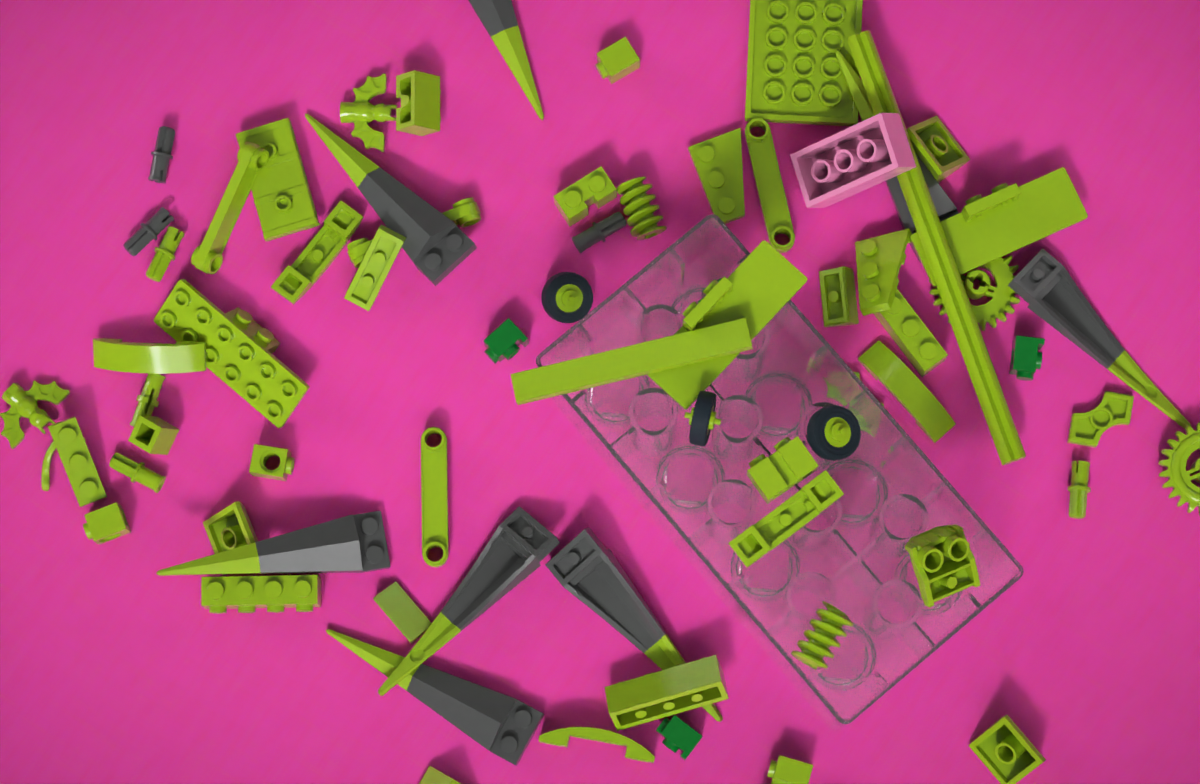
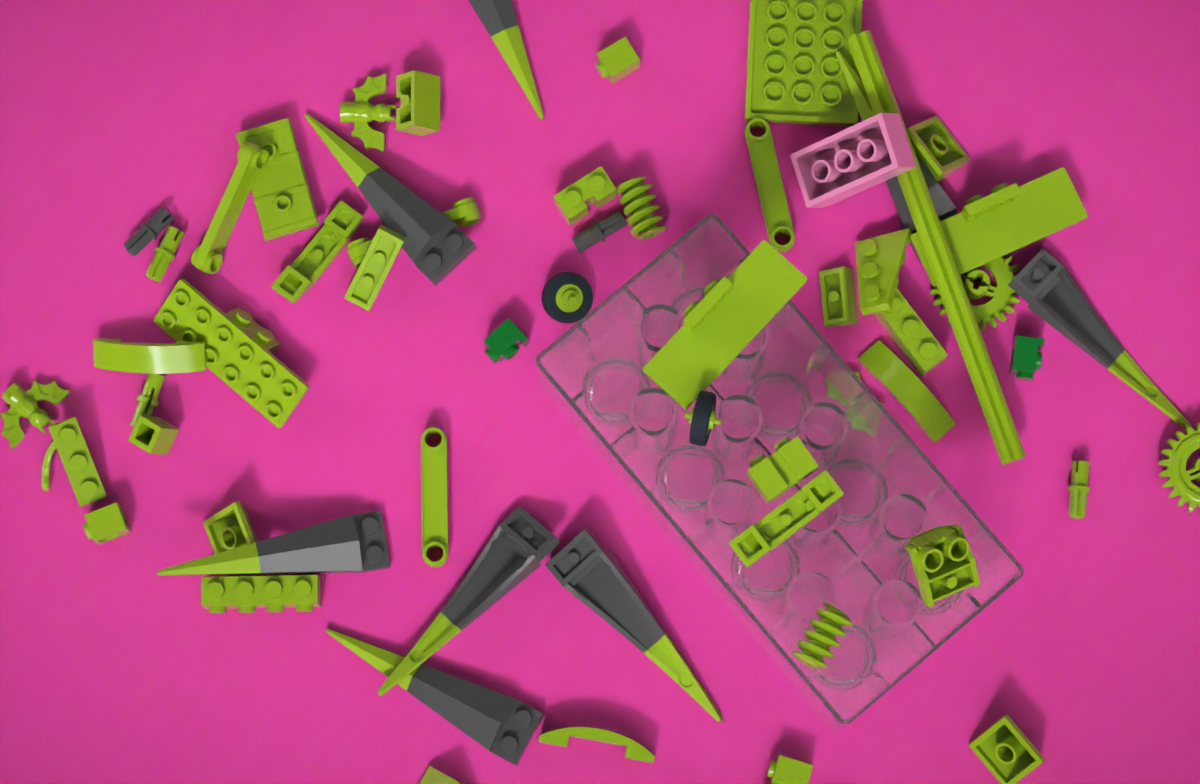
(137, 472): lime axle -> none
(162, 155): dark grey axle -> none
(262, 454): lime brick -> none
(403, 612): lime slope -> none
(631, 361): lime tile -> none
(670, 690): lime brick -> none
(678, 736): green brick -> none
(721, 174): lime wing -> none
(833, 432): black wheel -> none
(1112, 411): lime tile -> none

